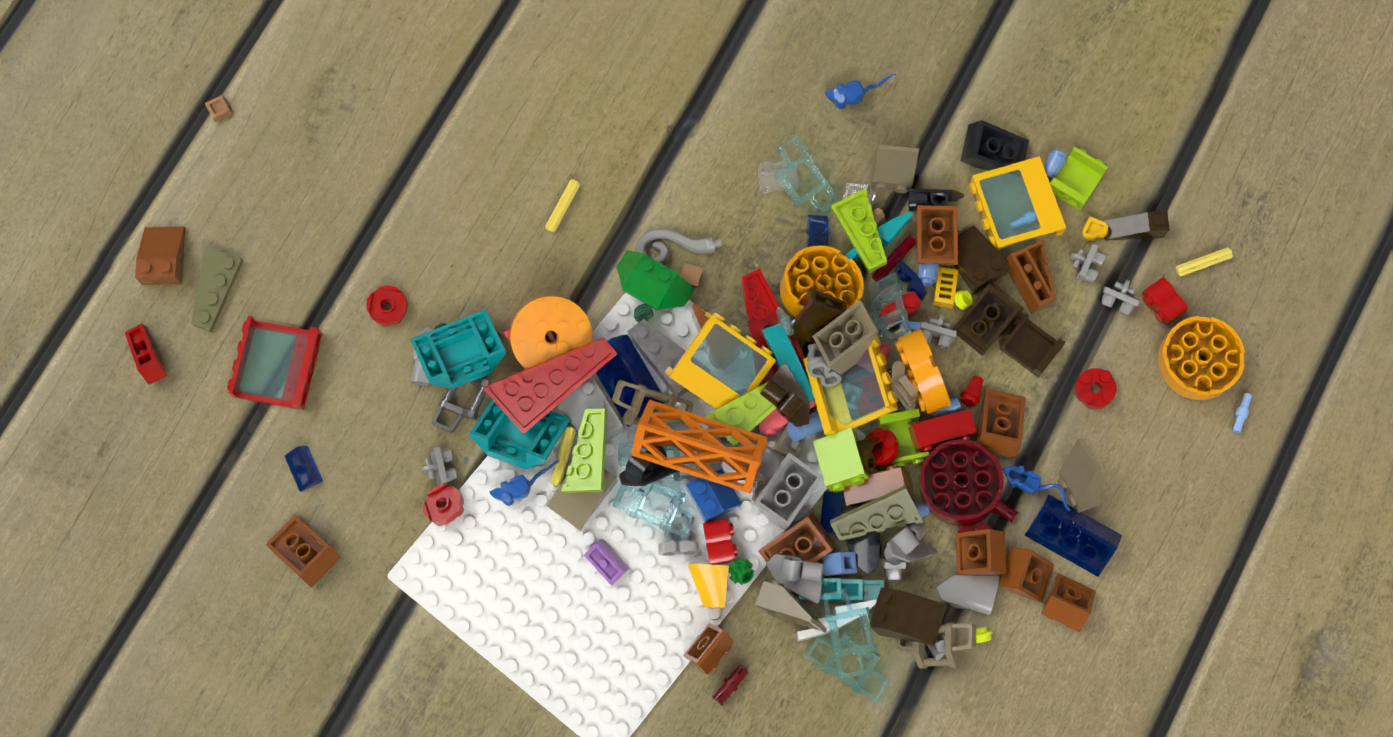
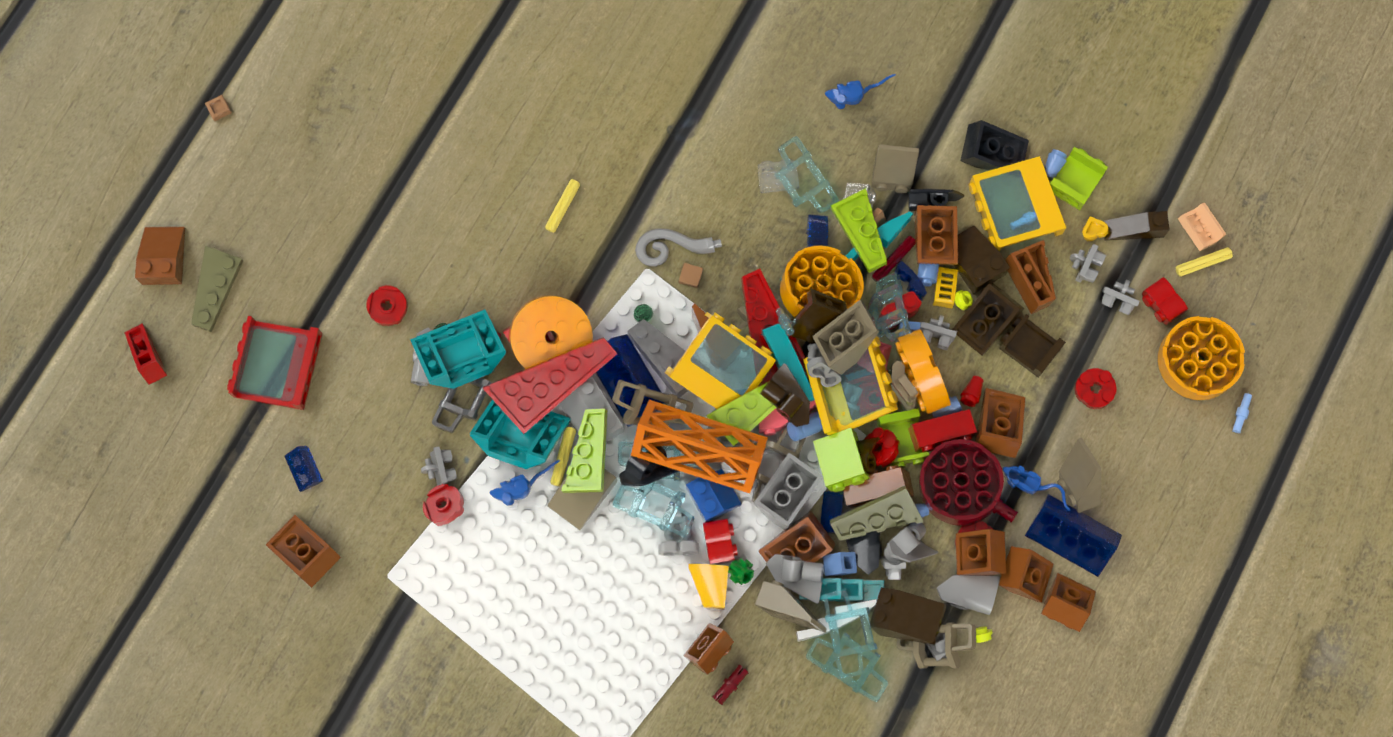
(606, 561): medium lavender slope -> none
(652, 282): green wedge -> none
(1202, 227): none -> light nougat bracket

